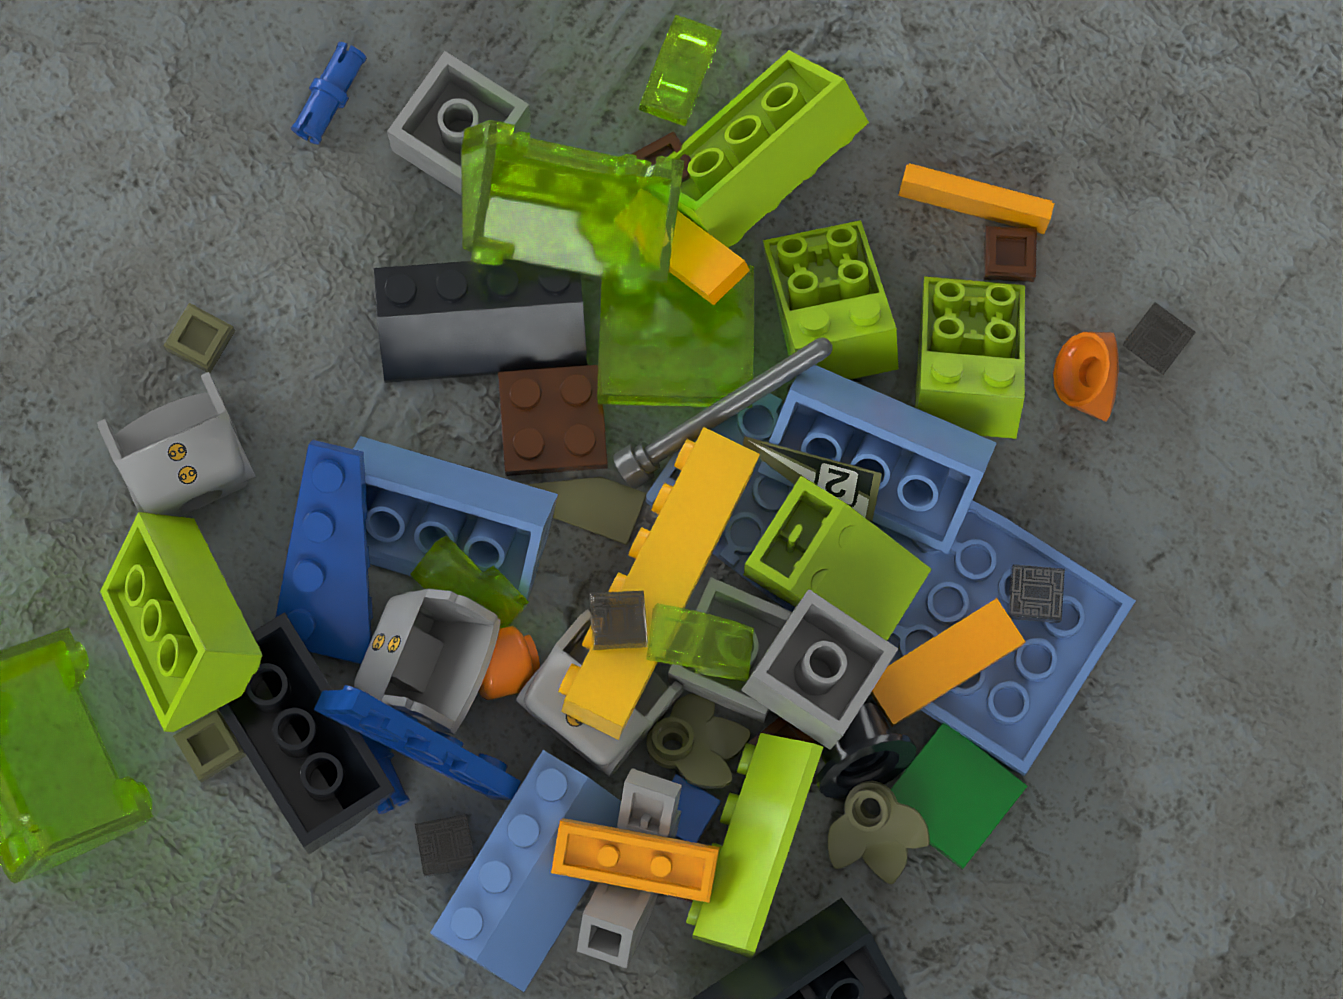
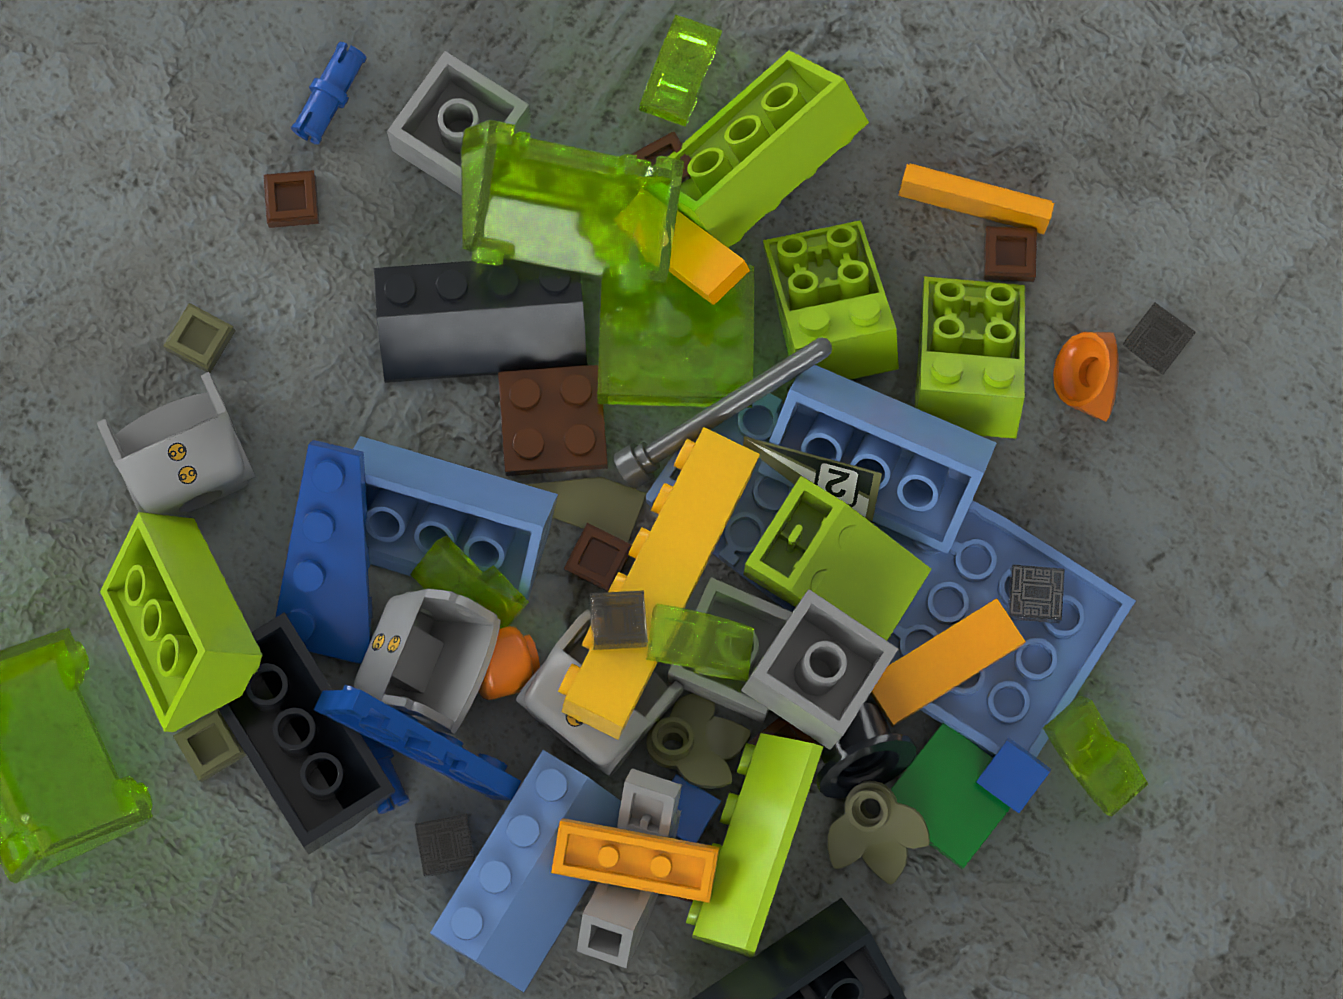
(291, 199): none -> reddish brown tile
(598, 557): none -> reddish brown tile
(1013, 775): none -> blue tile
(1093, 756): none -> clear neon green slope

